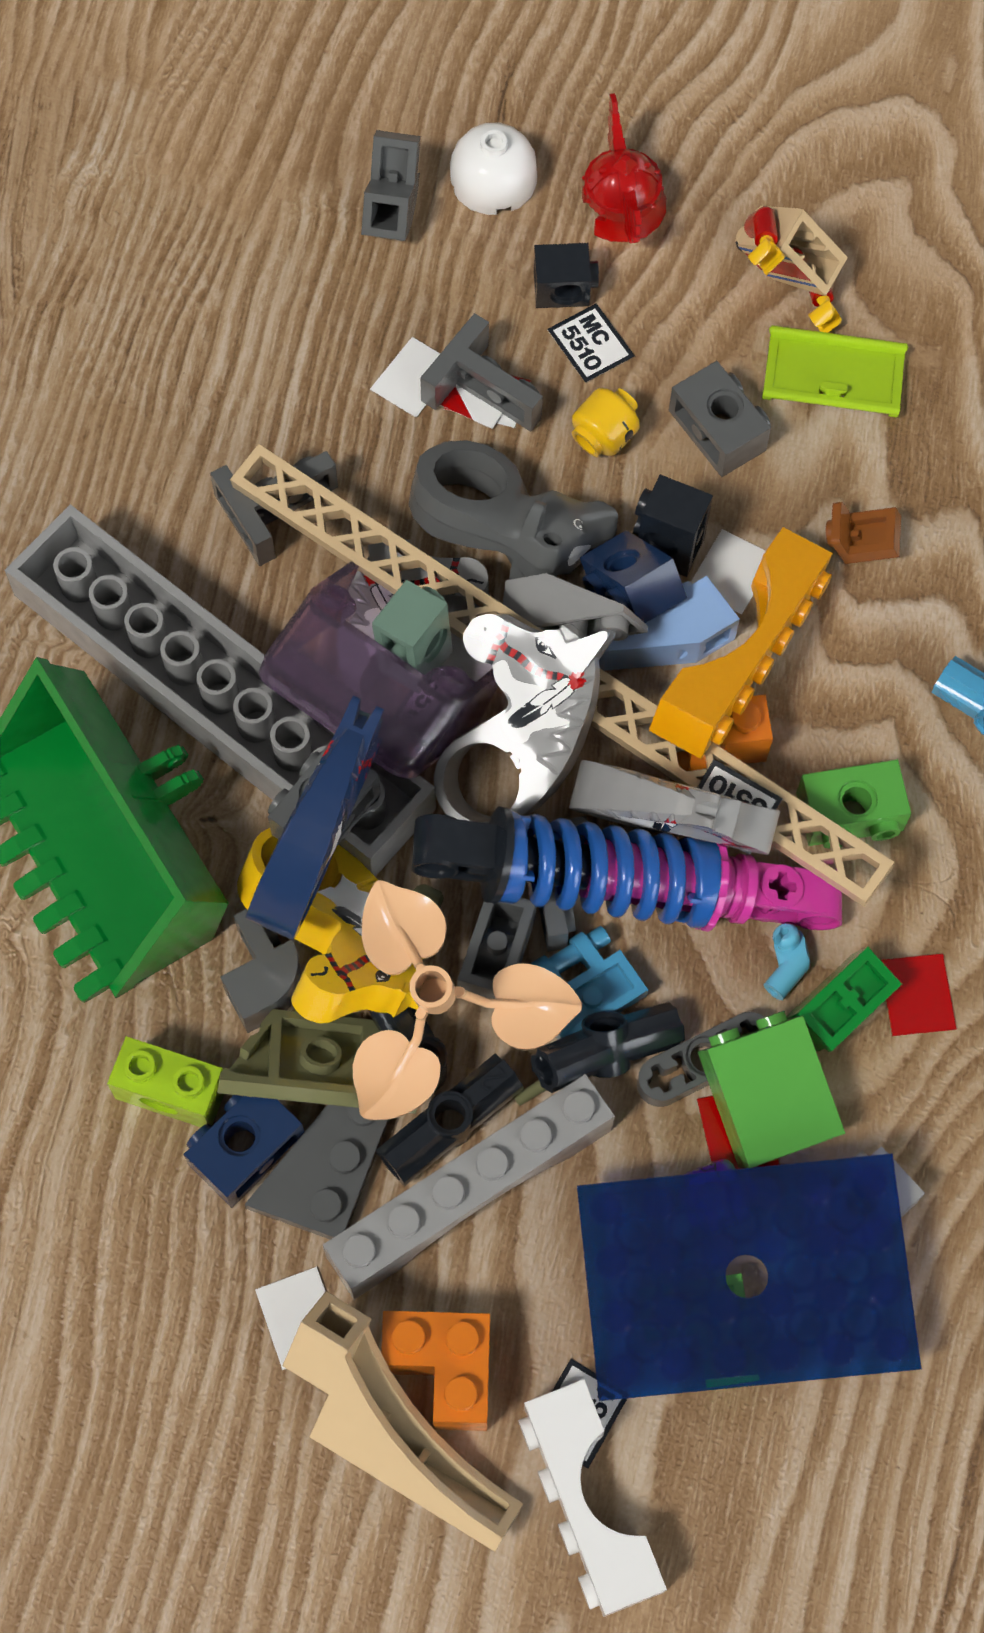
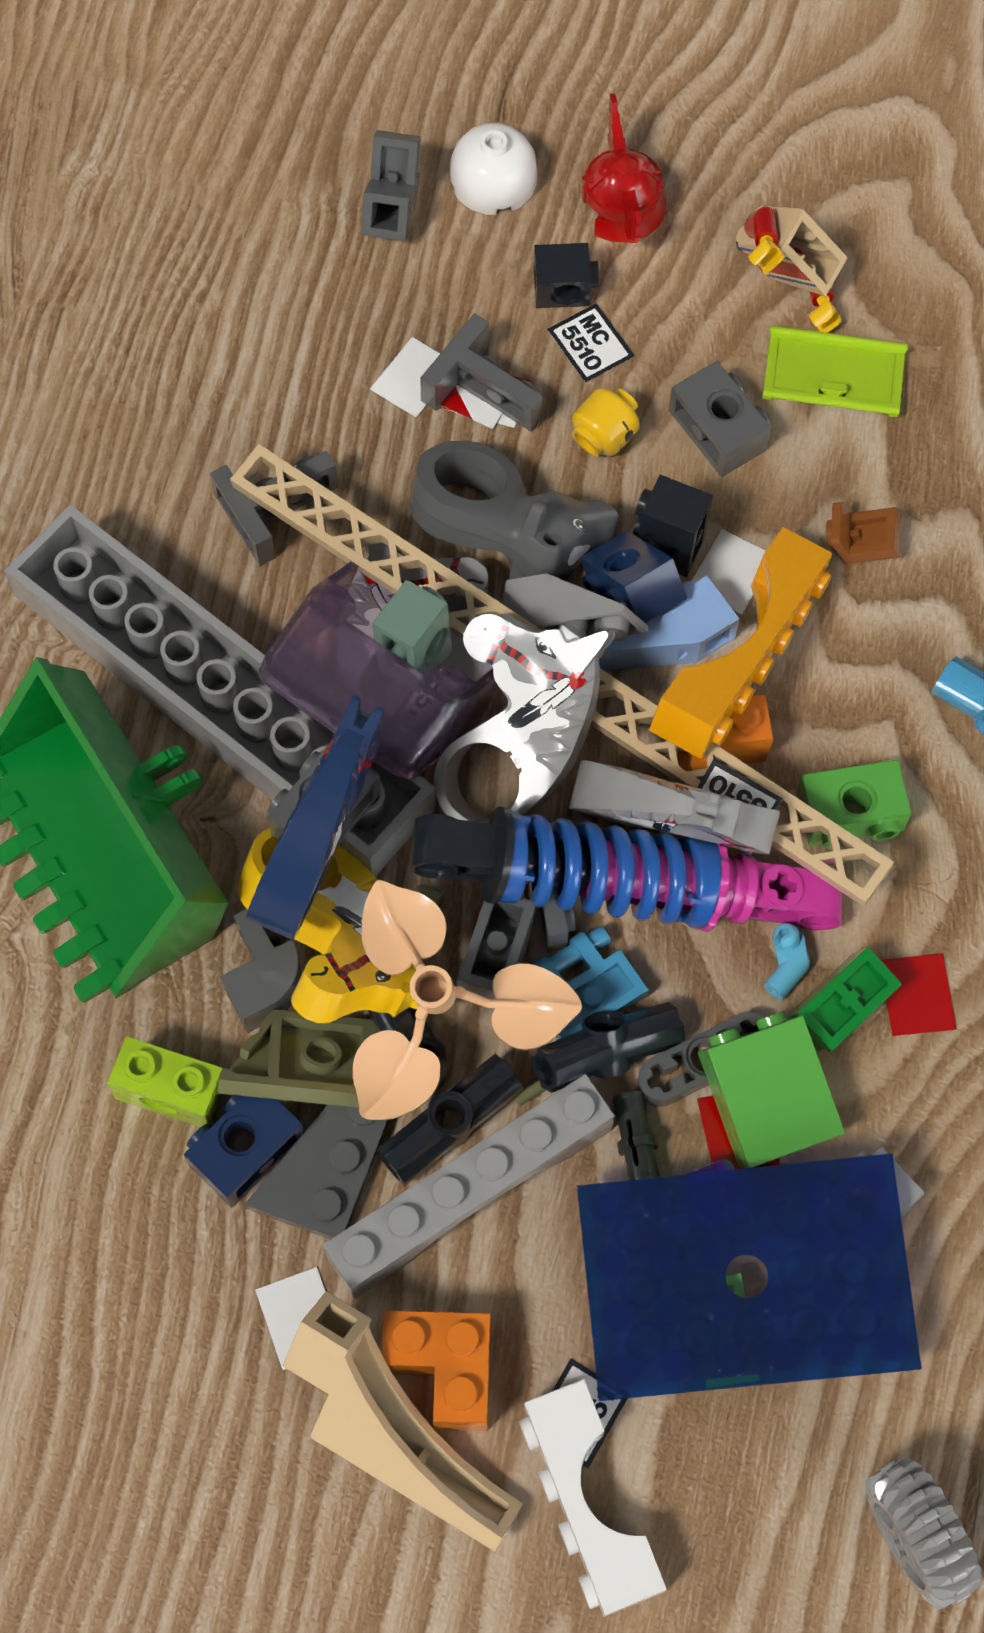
(636, 1140): none -> pearl dark grey pin
(923, 1533): none -> light grey gear

